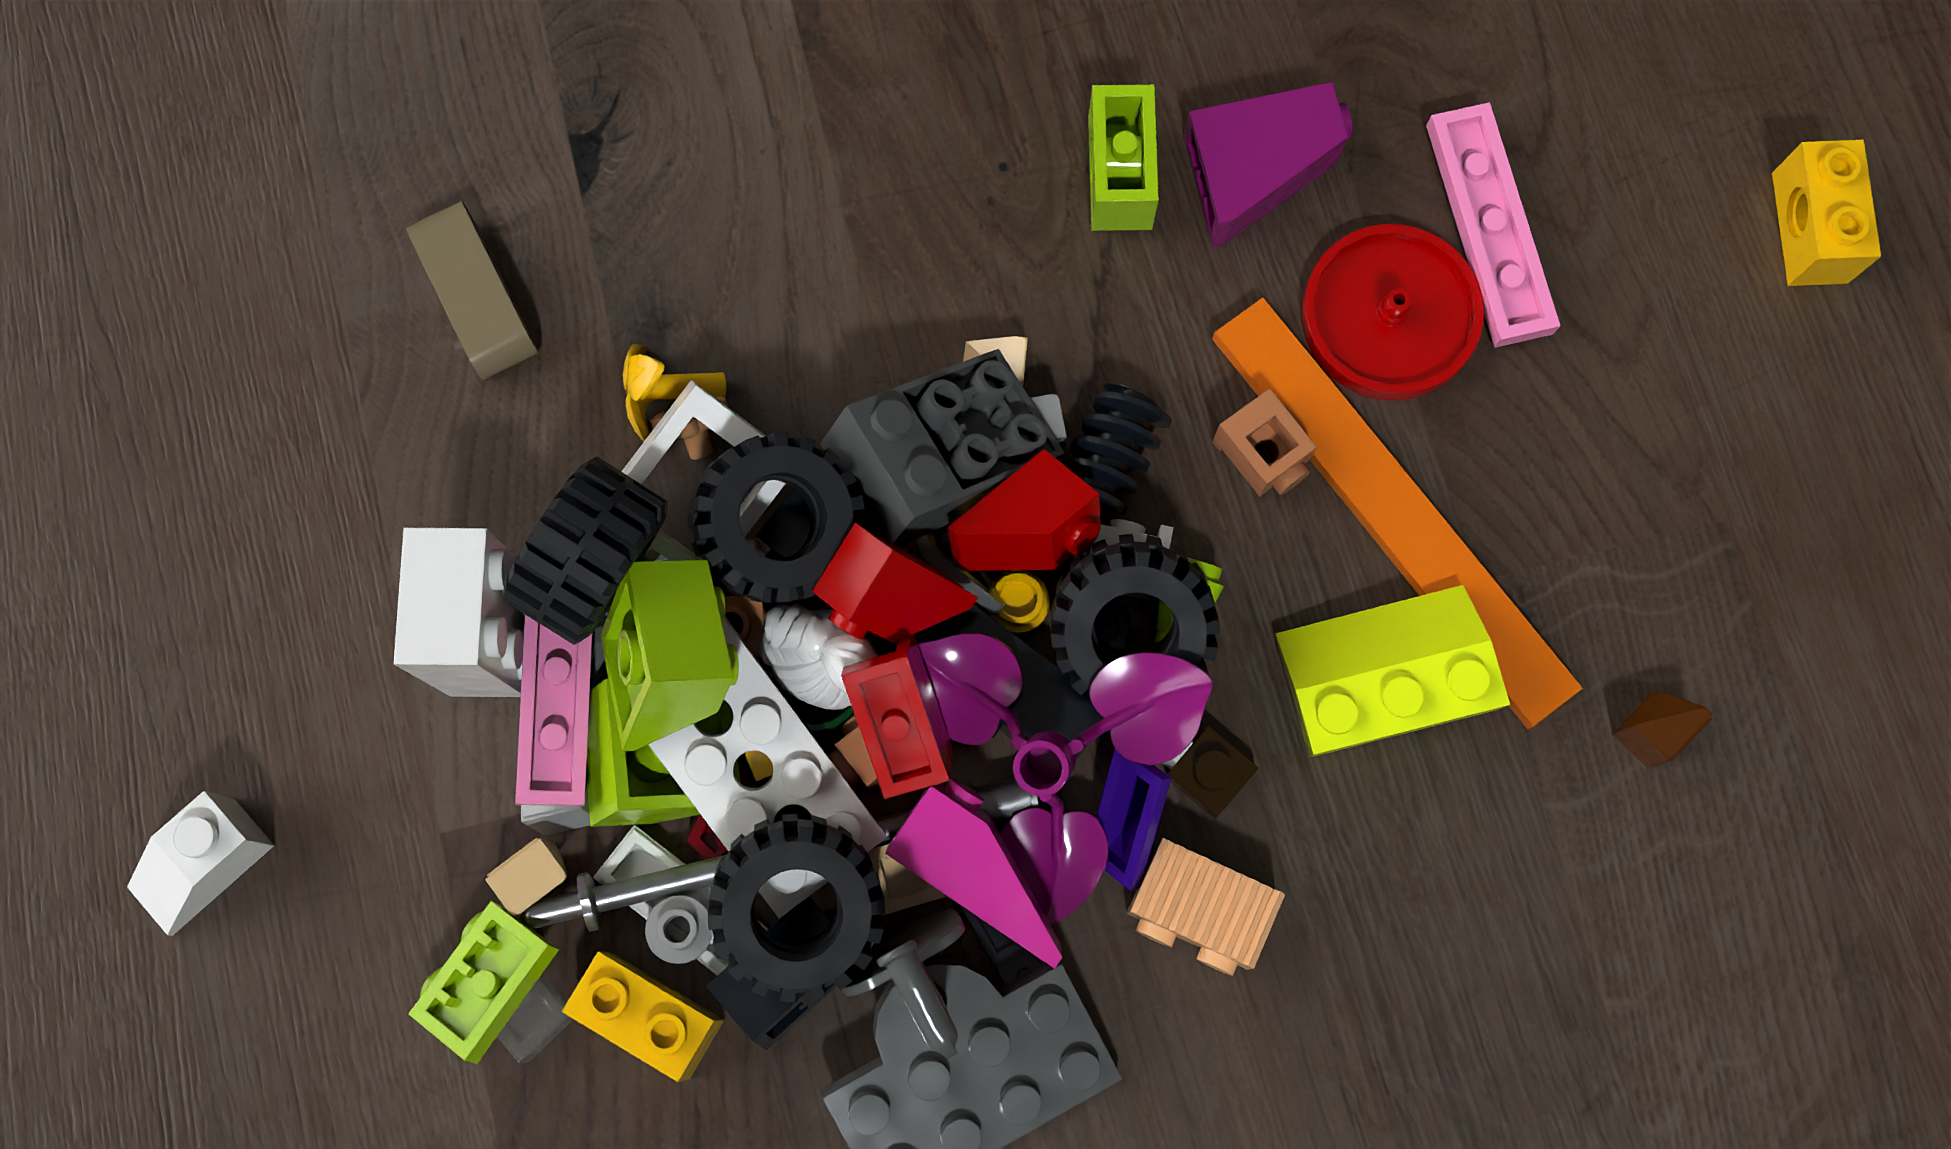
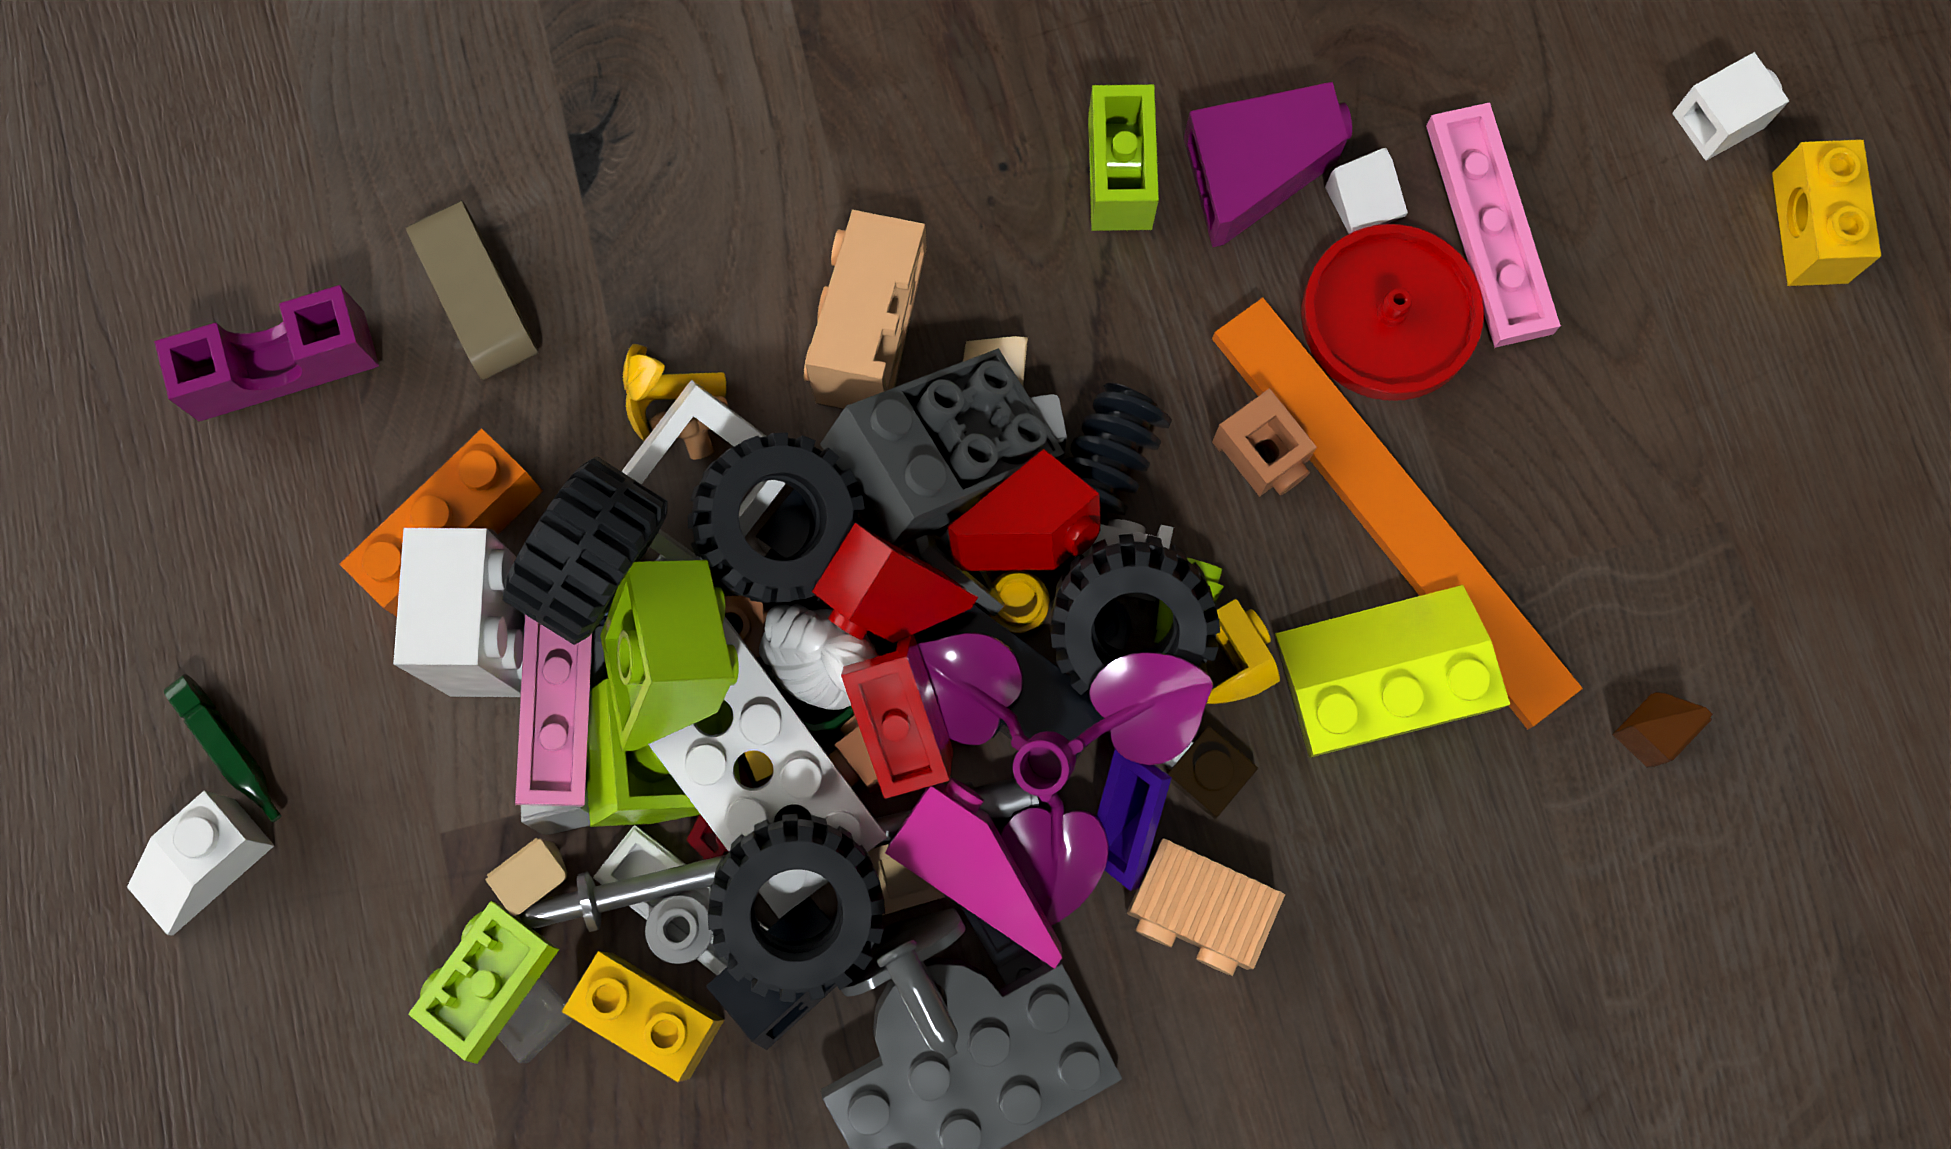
(220, 742): none -> dark green piece
(225, 371): none -> magenta arch
(471, 490): none -> orange arch
(865, 309): none -> light nougat wedge
(1244, 643): none -> yellow plate
(1367, 191): none -> white slope
(1730, 106): none -> white brick

